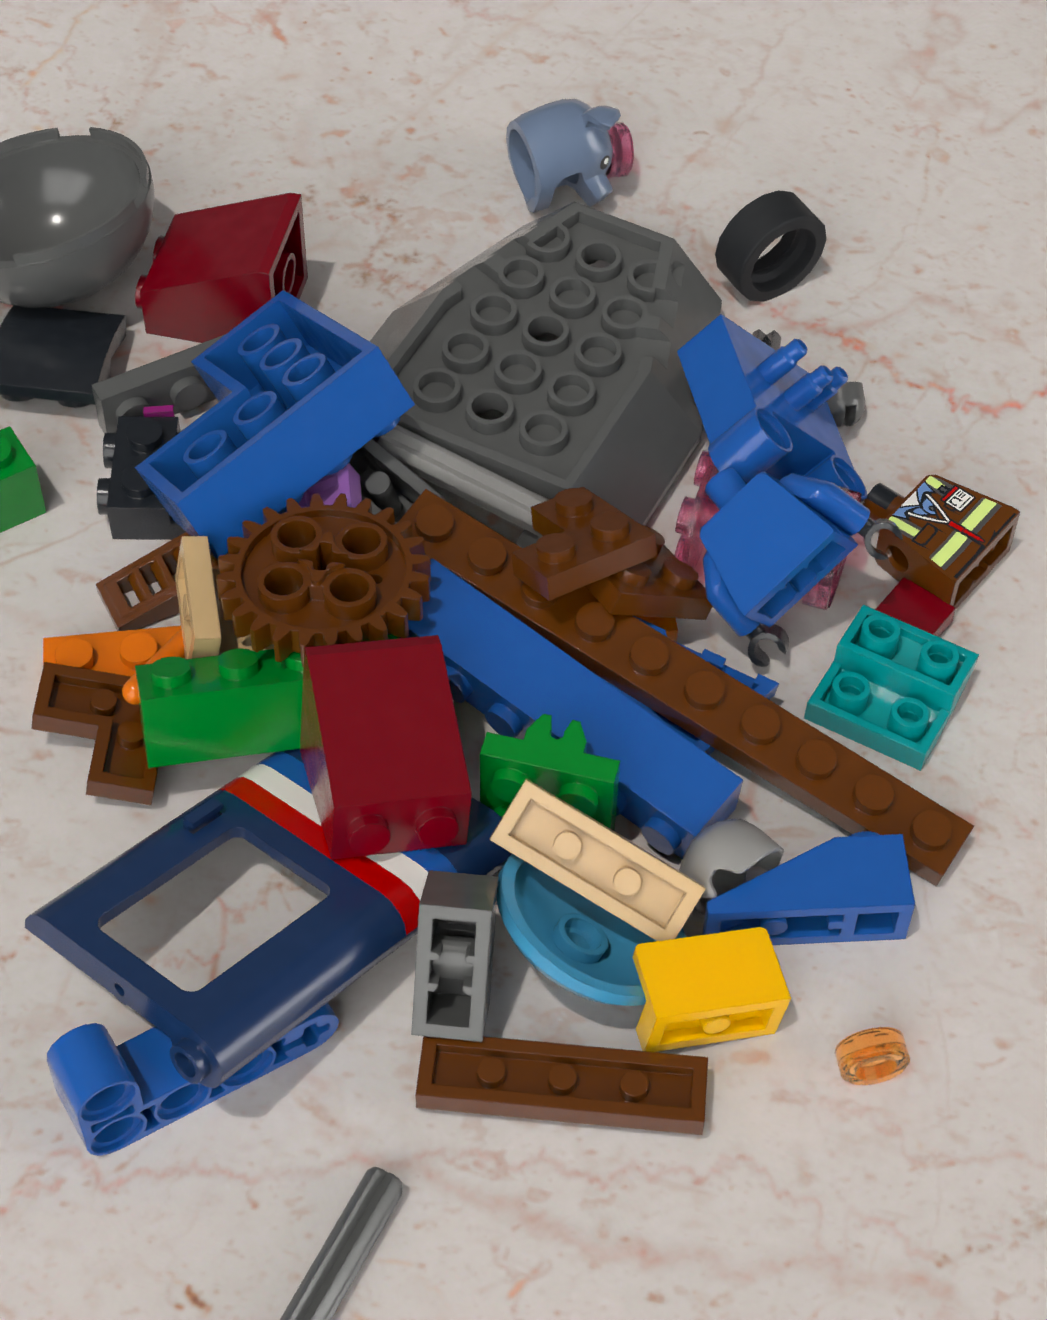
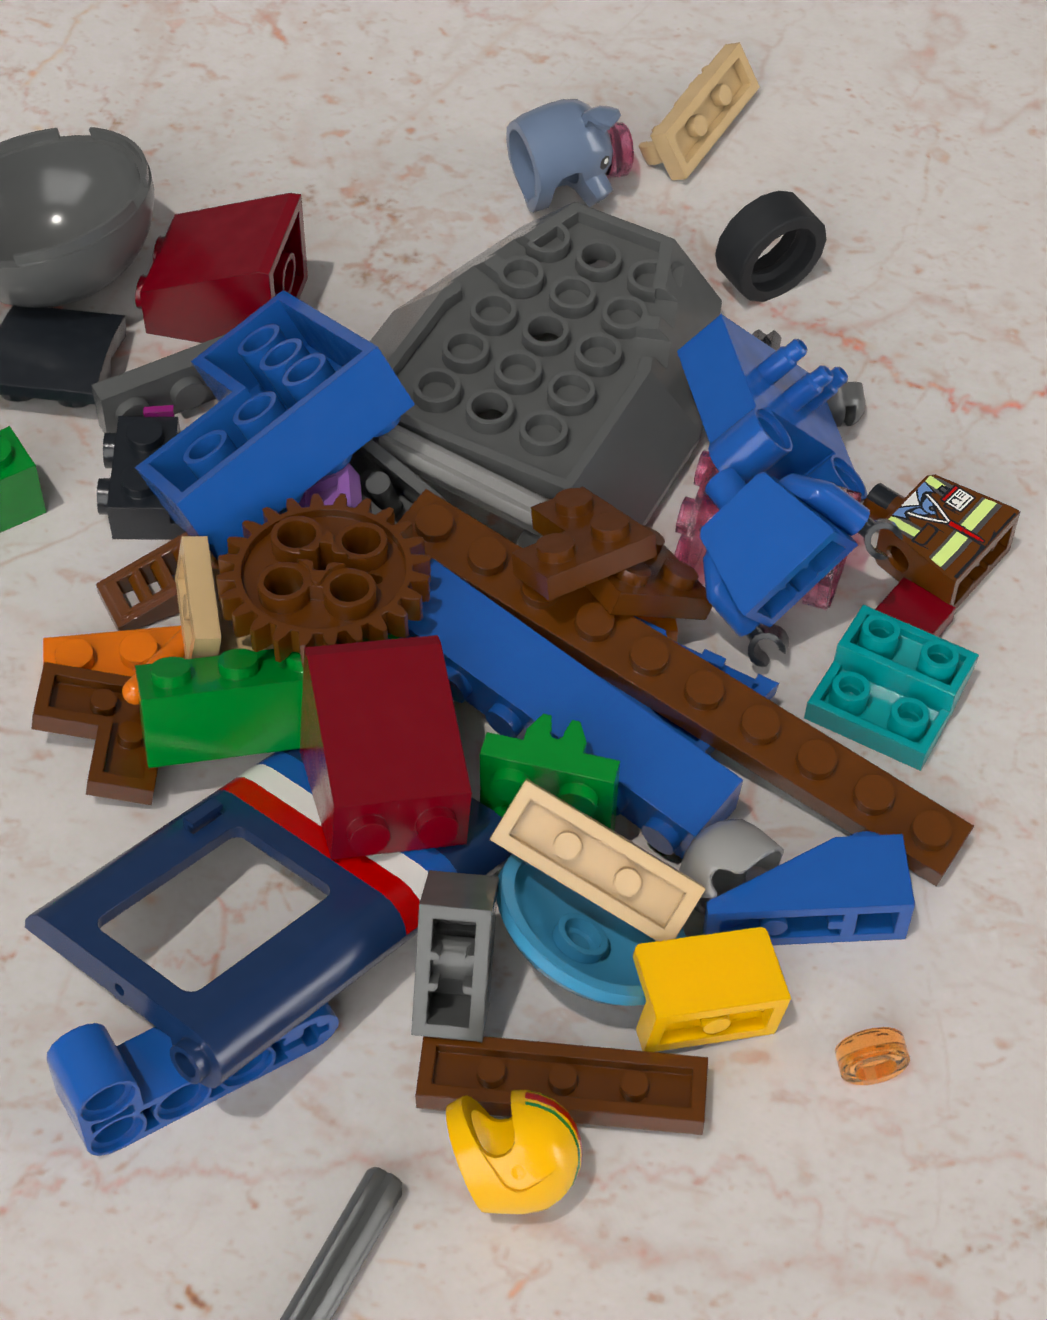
(515, 1161): none -> yellow helmet
(702, 113): none -> tan plate

